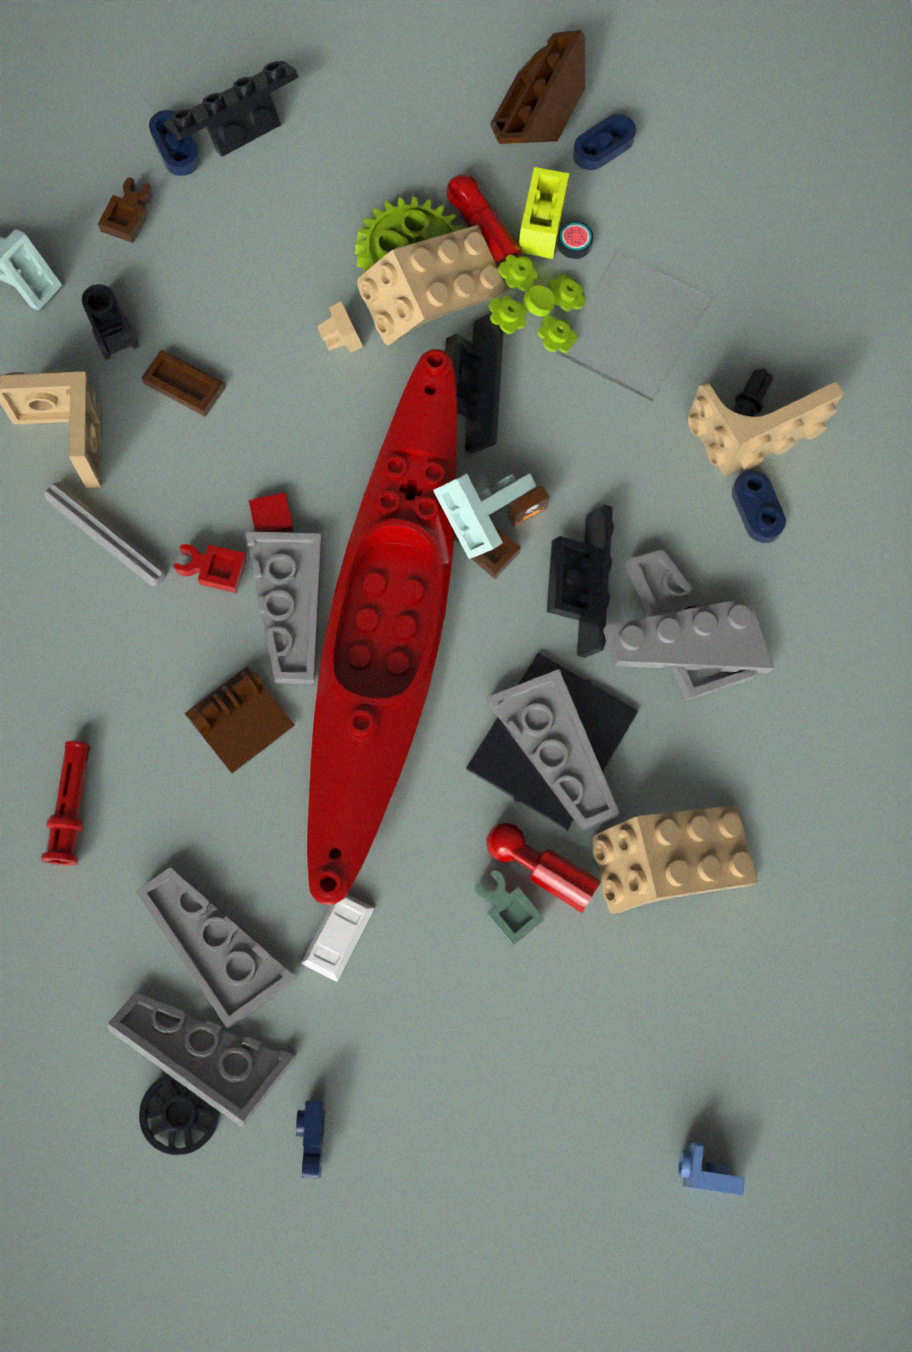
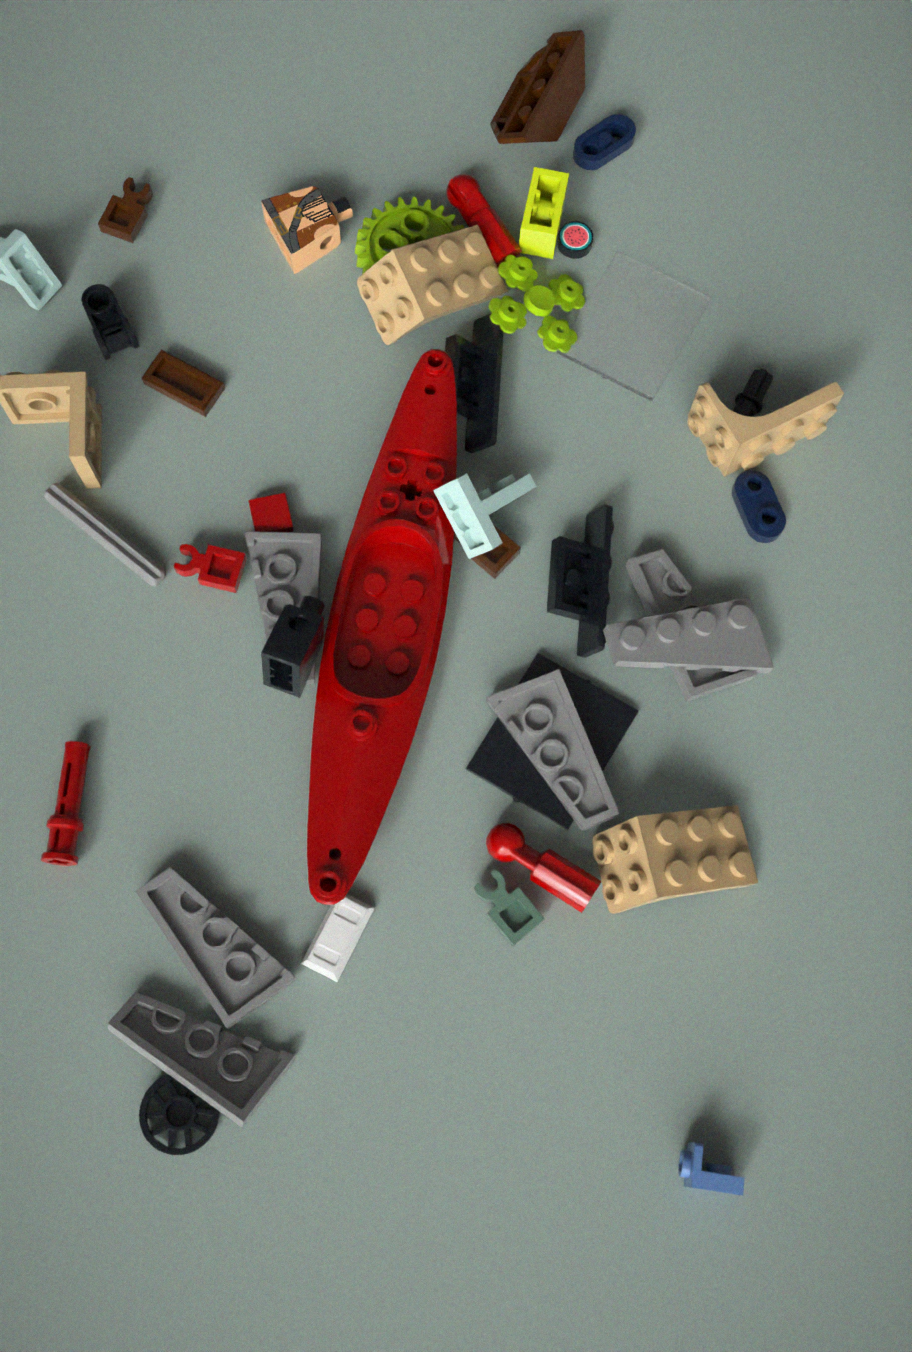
(172, 149): dark blue plate -> none
(238, 112): black bracket -> none
(239, 719): reddish brown hinge -> none
(293, 646): none -> black torso
(305, 224): none -> torso
(311, 1127): dark blue plate -> none
(339, 329): tan tile -> none
(527, 505): reddish brown tile -> none

